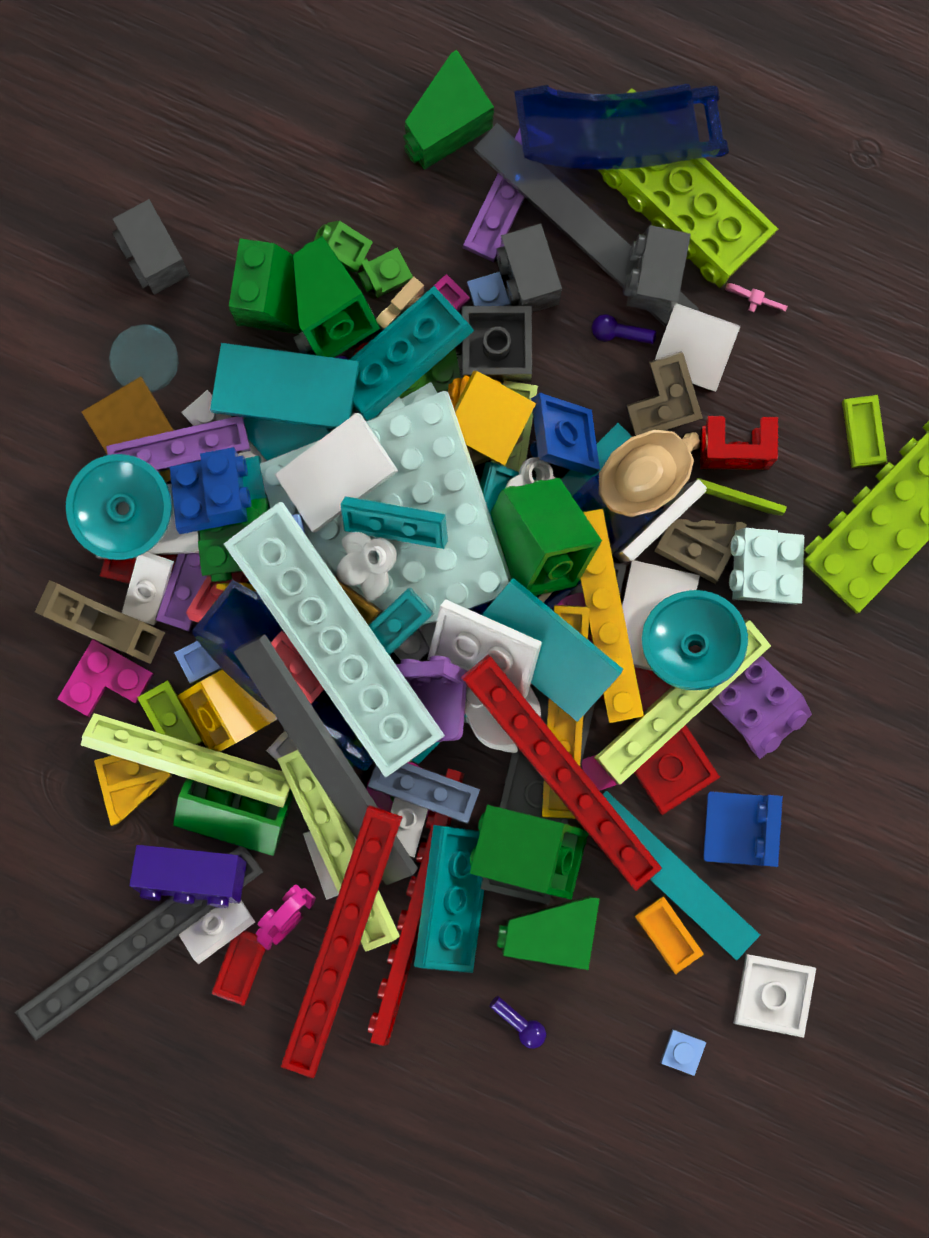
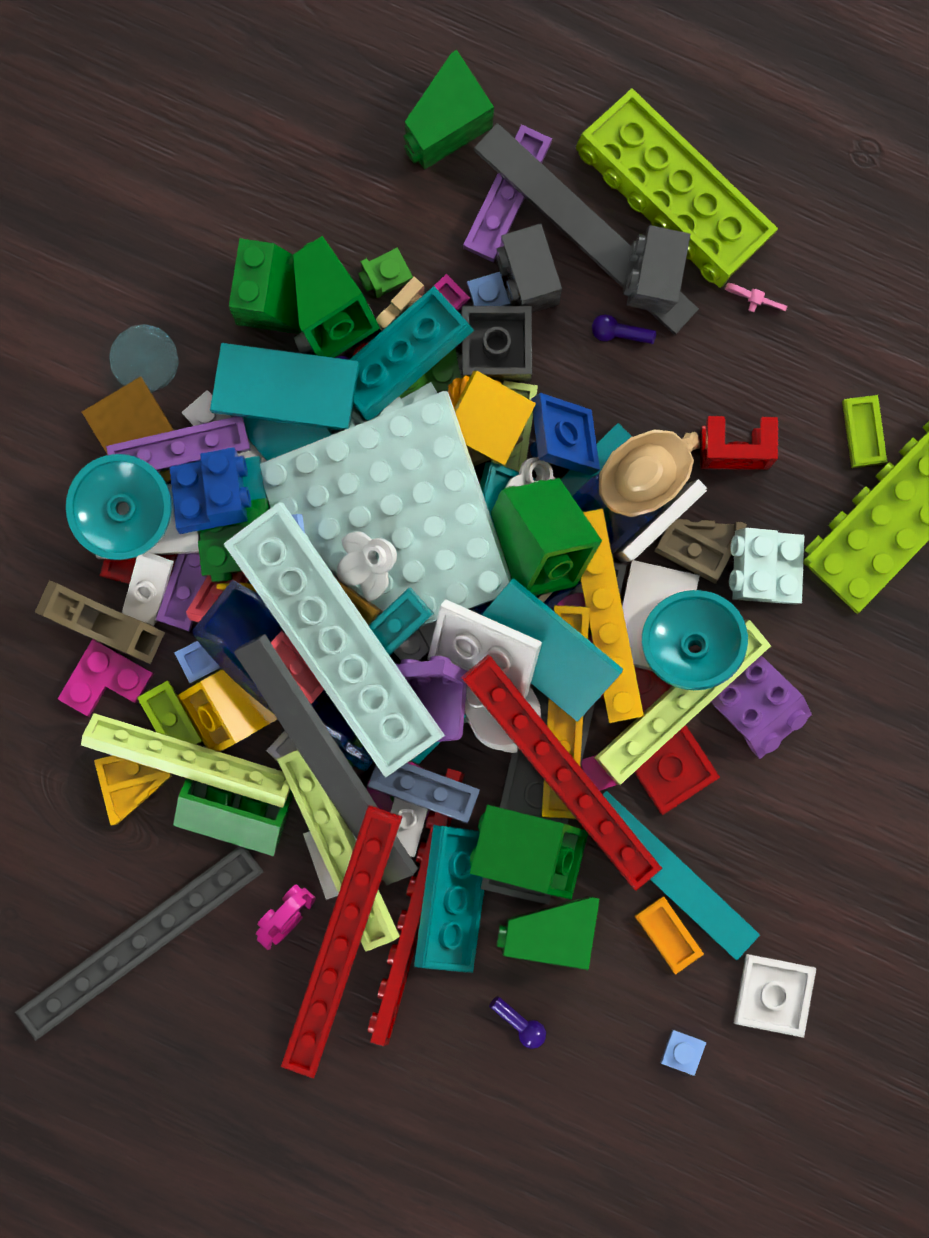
(154, 253): dark grey brick -> none
(188, 875): dark purple brick -> none
(216, 930): white plate -> none
(239, 968): red tile -> none
(337, 466): white tile -> none
(346, 243): bright green bracket -> none
(394, 522): teal tile -> none
(618, 128): clear blue windscreen -> none
(675, 400): dark tan plate -> none
(704, 342): white tile -> none
(742, 829): blue bracket -> none
(743, 498): lime piece -> none

